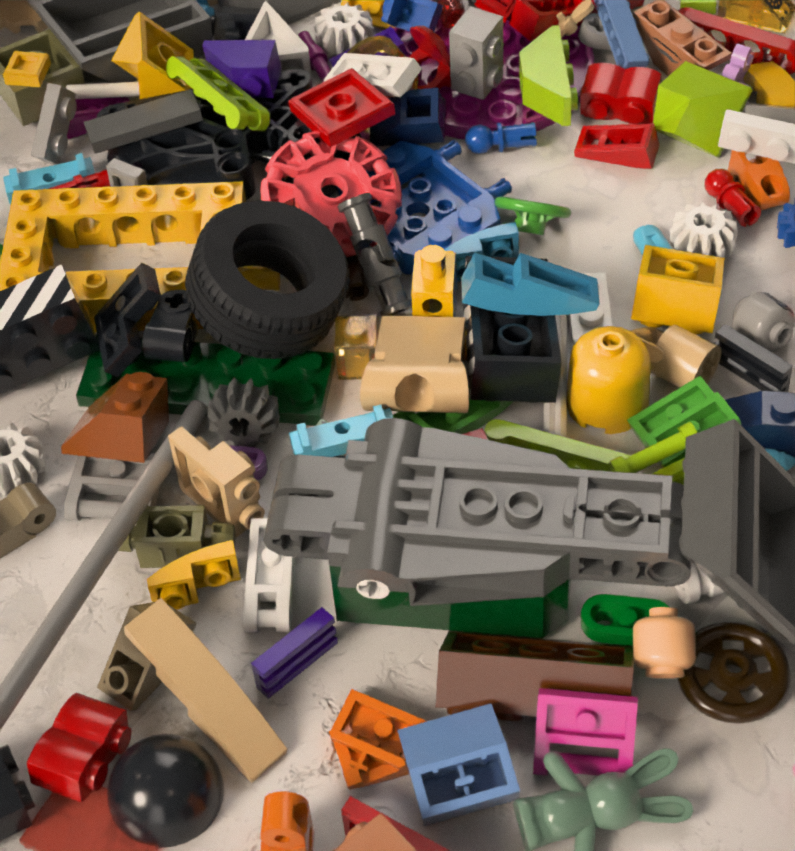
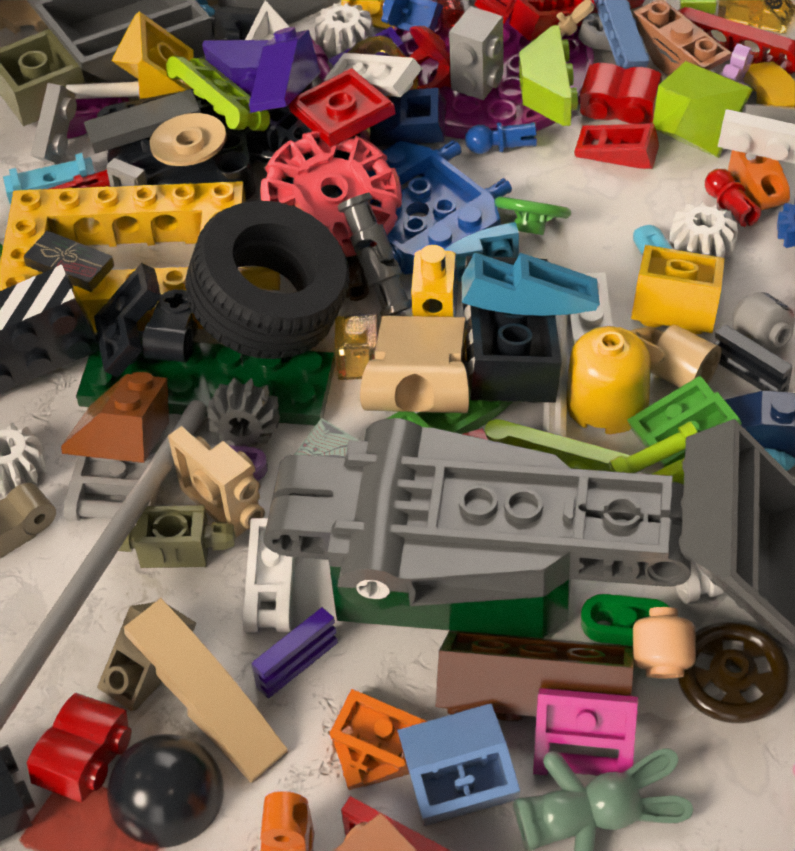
(27, 69): yellow tile -> none
(82, 264): none -> black tile
(188, 139): none -> tan dish
(202, 568): yellow slope -> none
(284, 69): none -> dark purple slope
(328, 437): medium azure piece -> none

